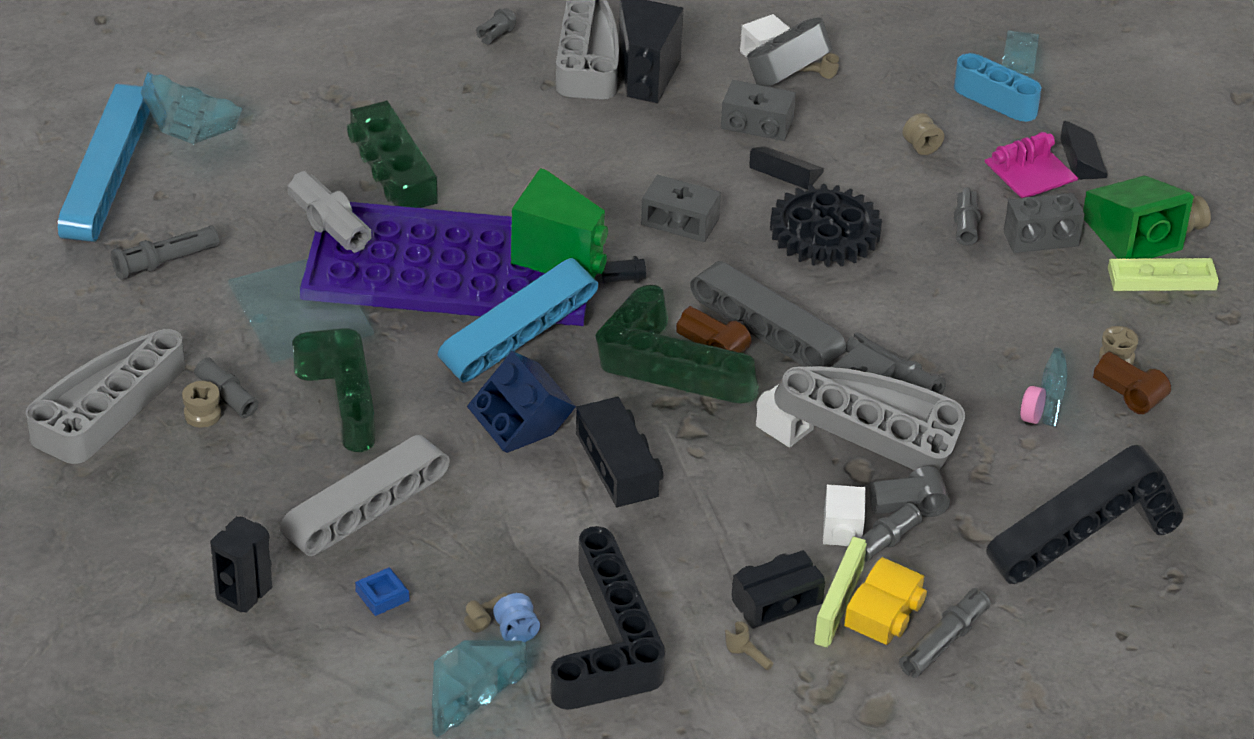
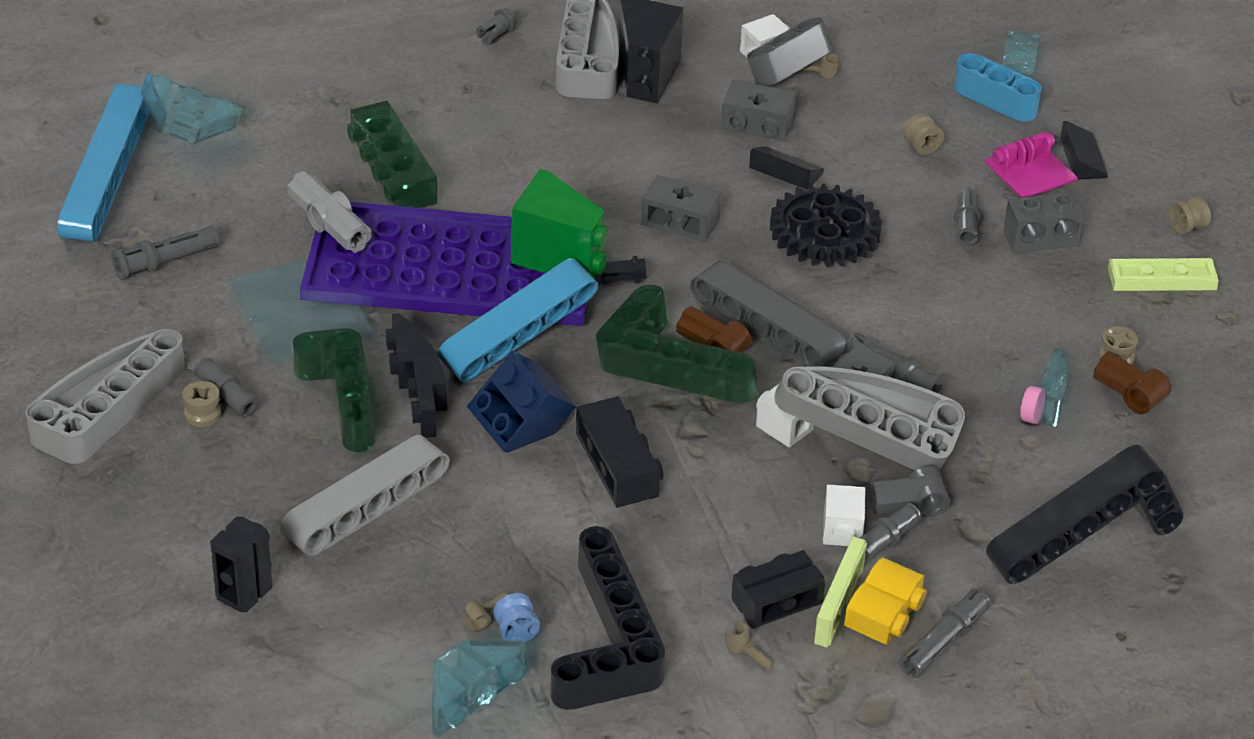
(382, 591): blue tile -> none
(417, 371): none -> black slope
(1139, 217): green slope -> none

